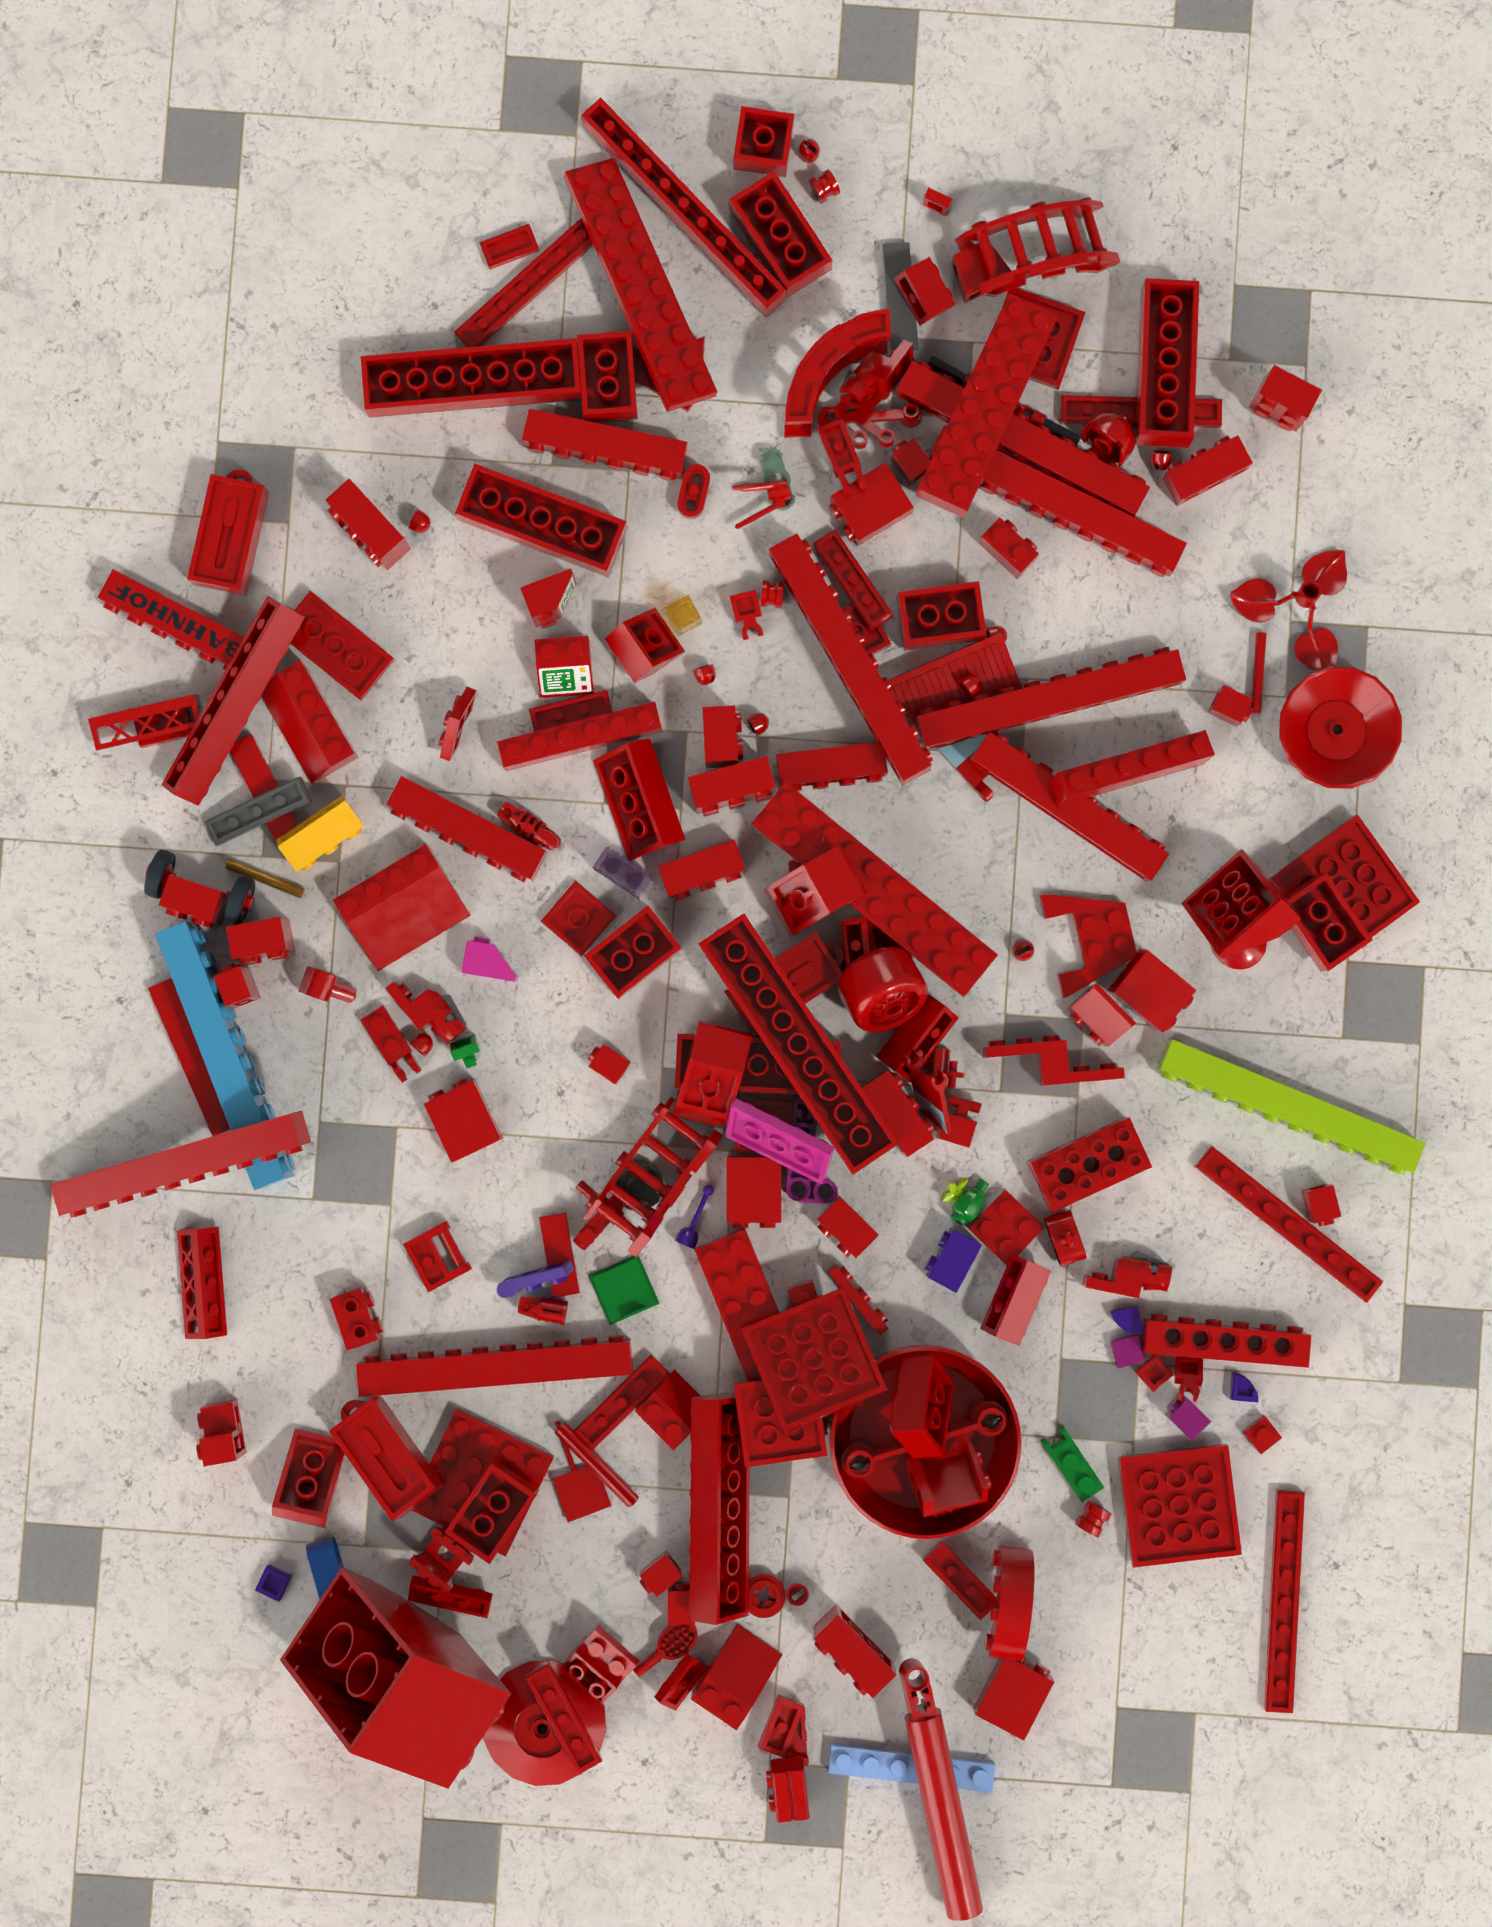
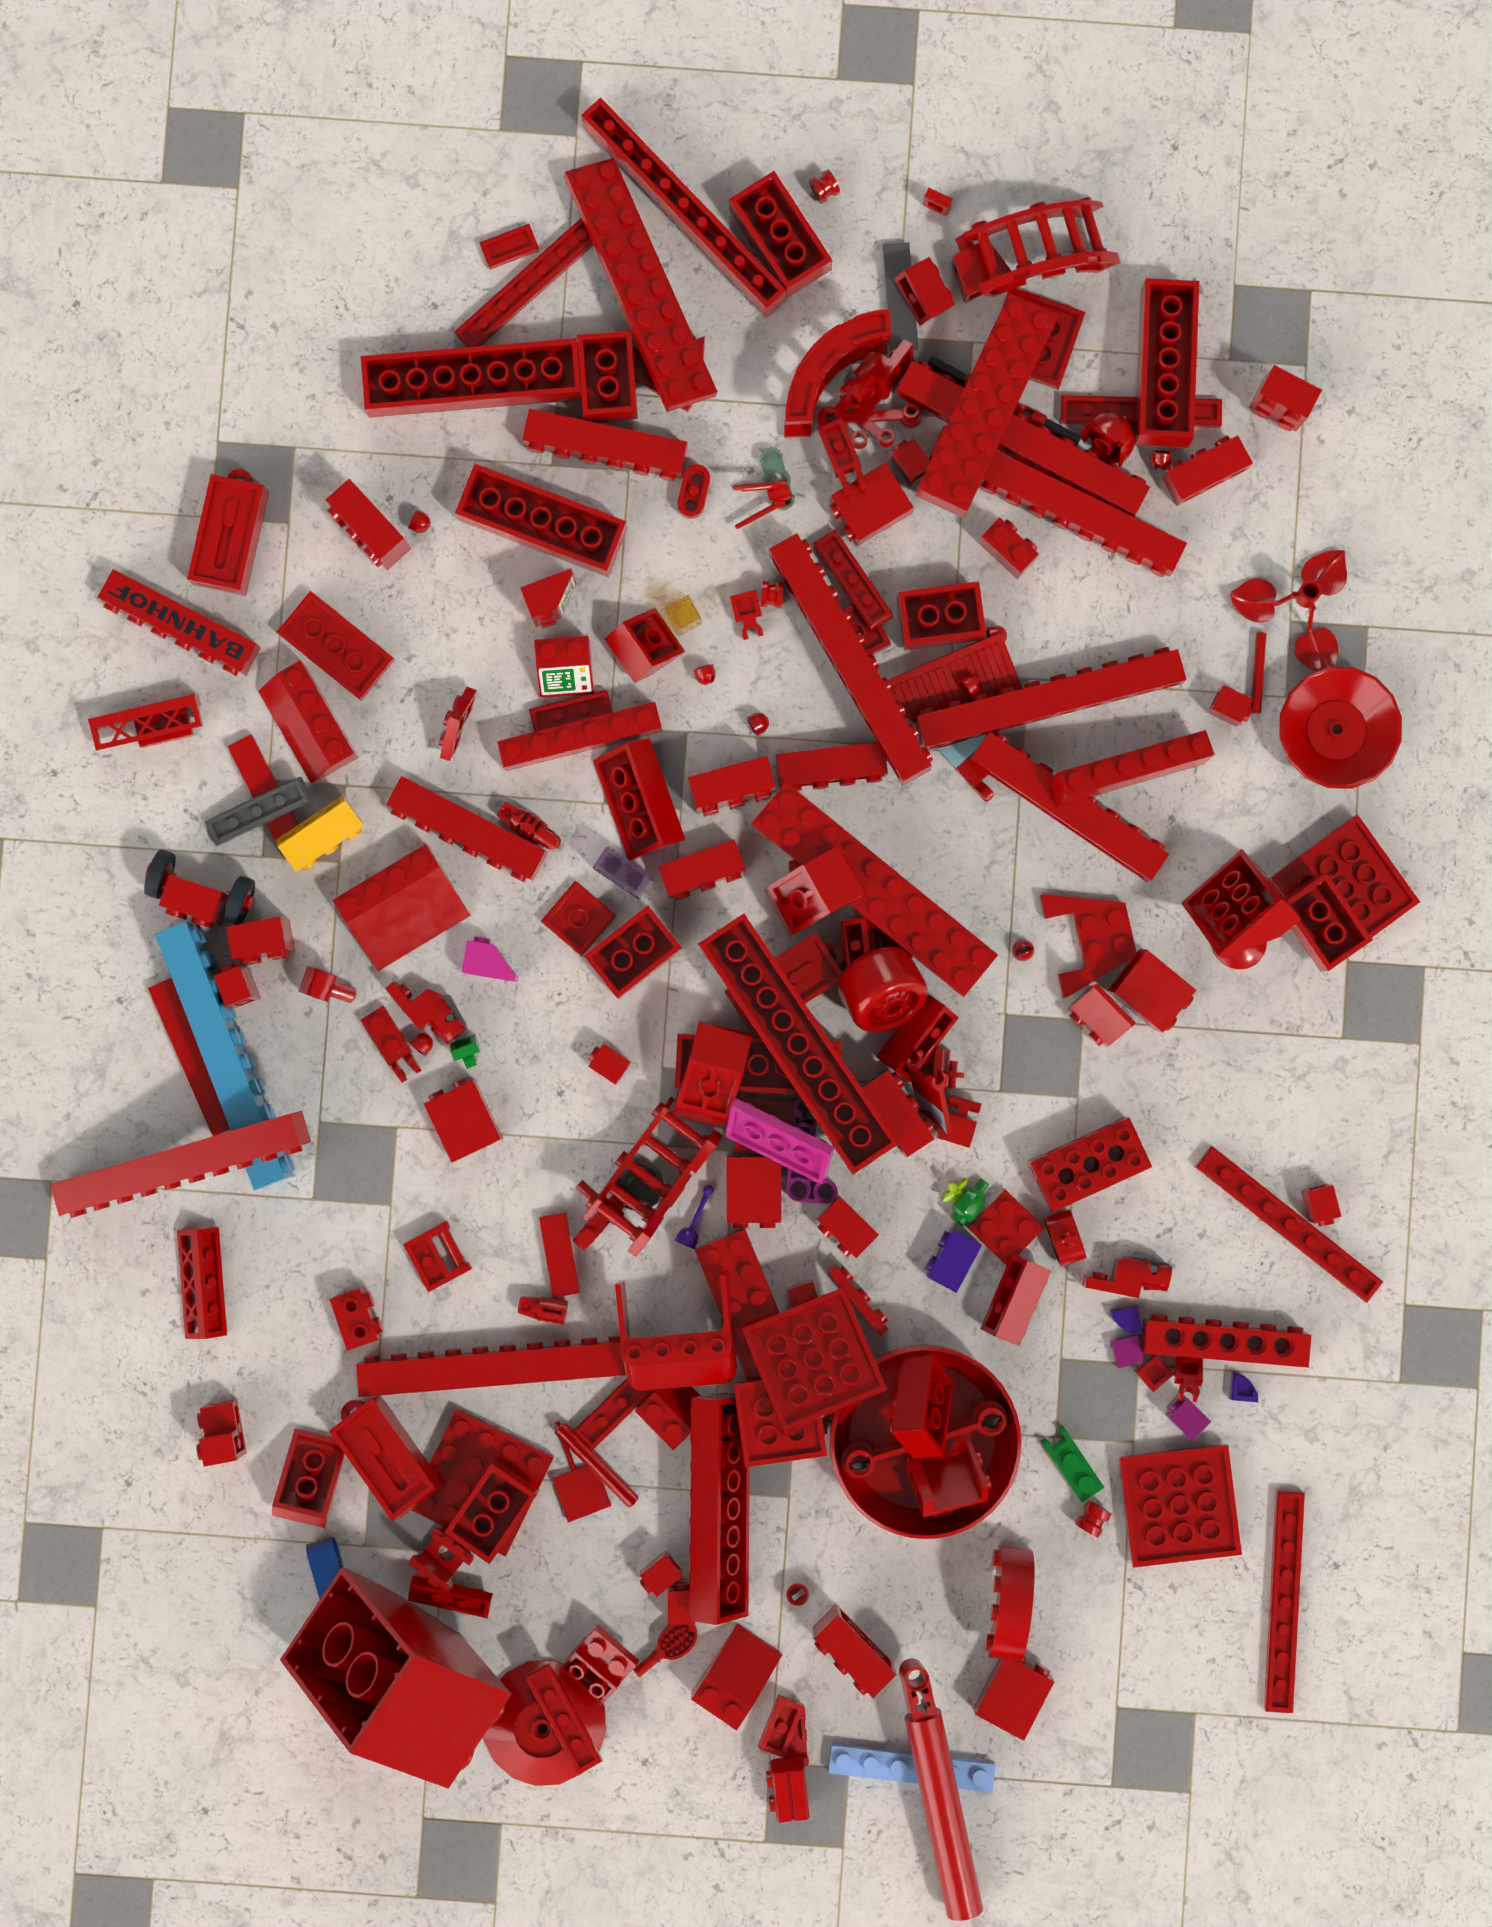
(232, 701): red brick -> none
(265, 878): pearl gold bar -> none
(273, 1583): dark purple tile -> none
(533, 1279): dark purple hinge -> none
(623, 1289): green piece -> none
(678, 1358): none -> red windscreen
(681, 1681): red plate -> none
(720, 736): red brick -> none
(763, 141): red brick -> none
(769, 1606): red gear -> none
(806, 154): red hinge -> none
(960, 1580): red plate -> none
(1053, 1061): red bracket -> none
(1262, 1434): red plate -> none
(1290, 1106): lime brick -> none

